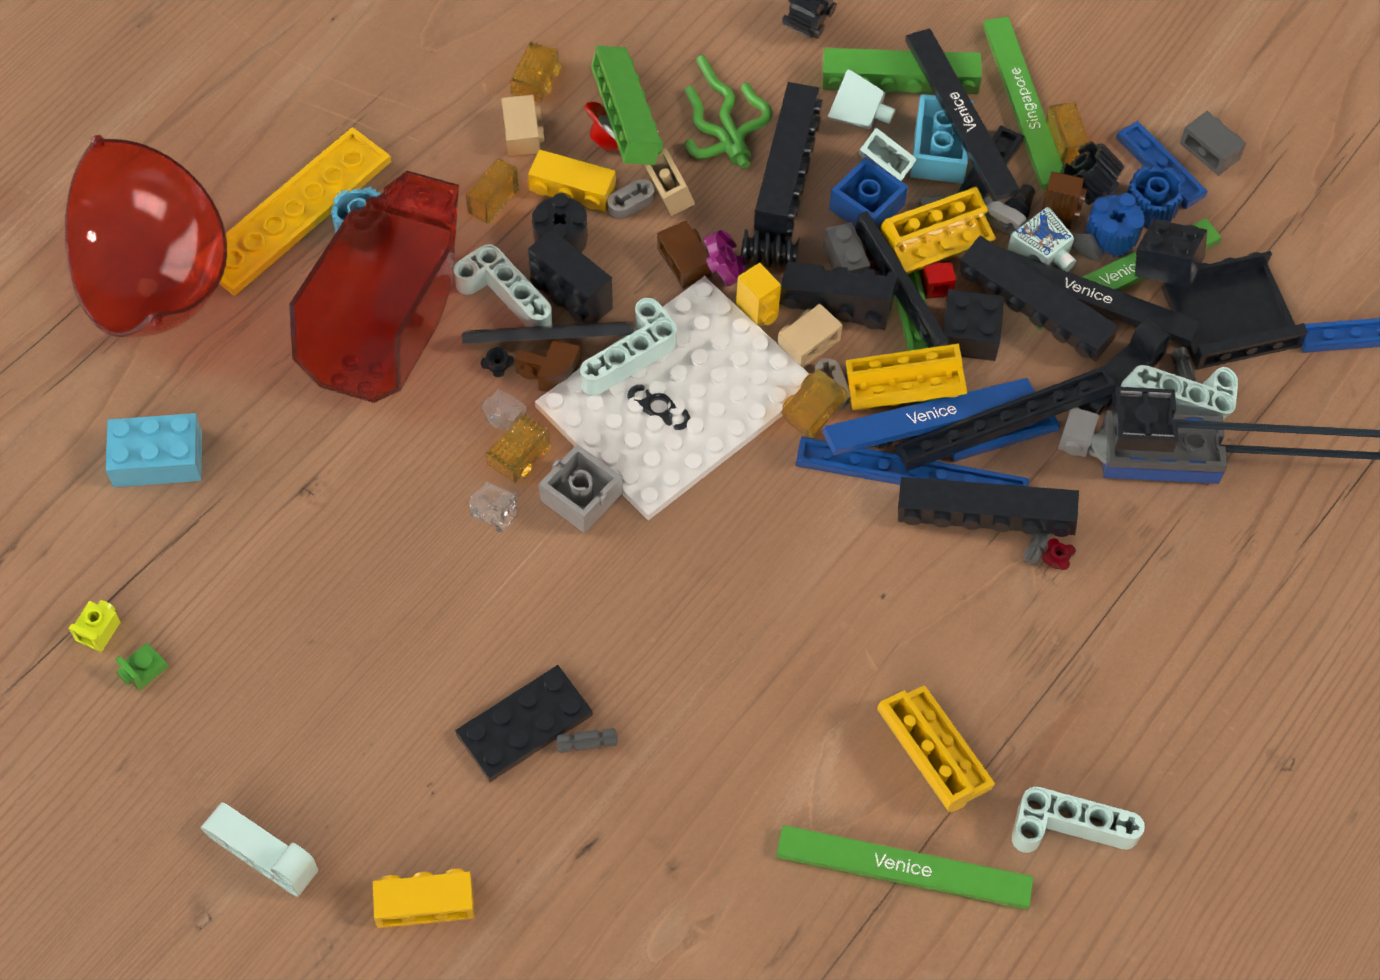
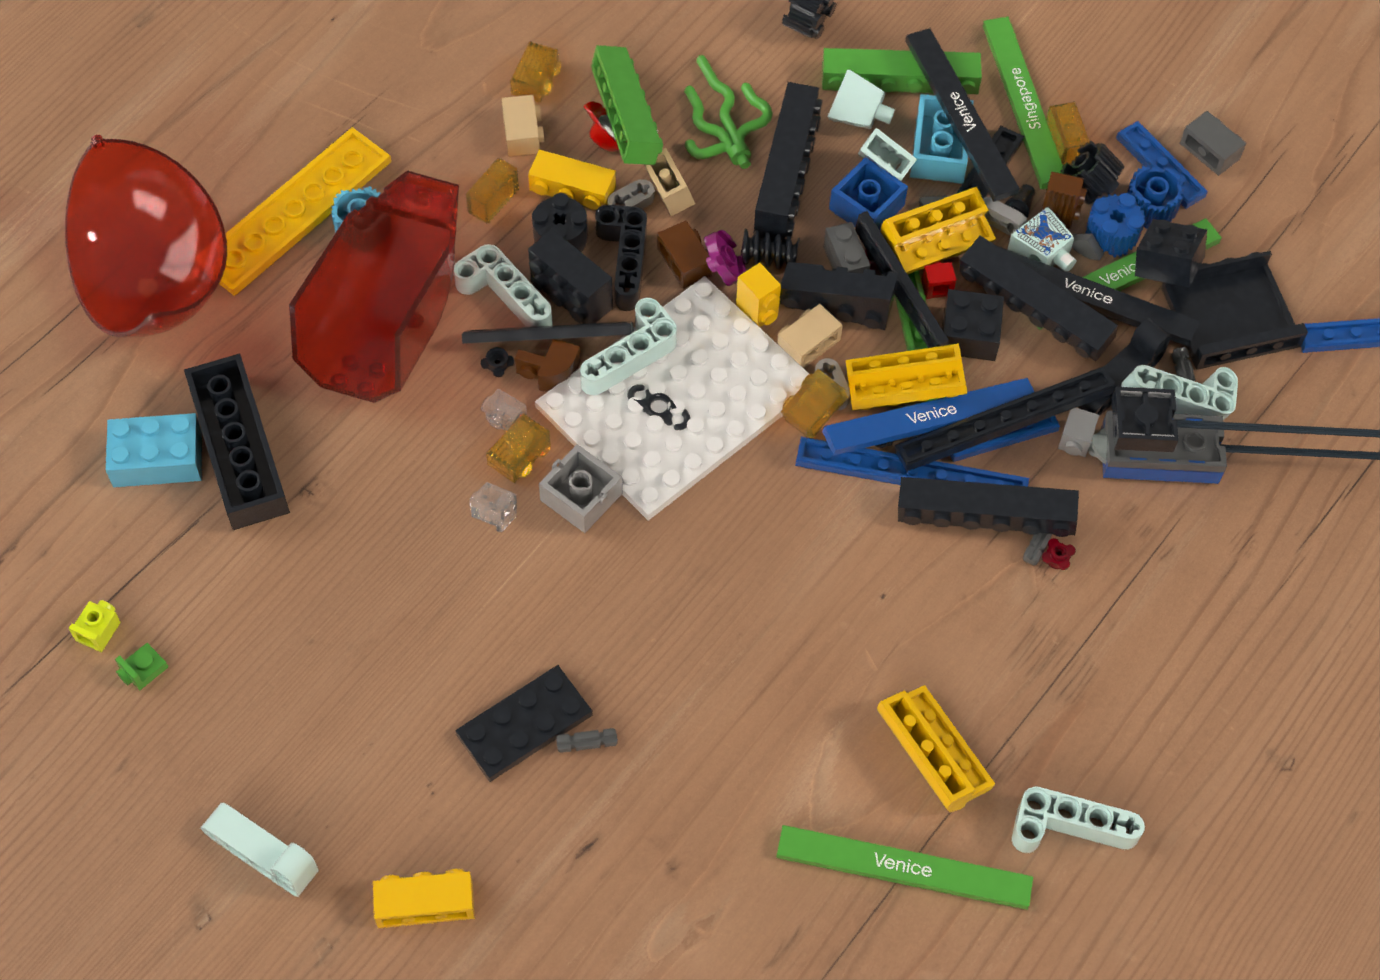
(236, 442): none -> black brick
(628, 228): none -> black beam

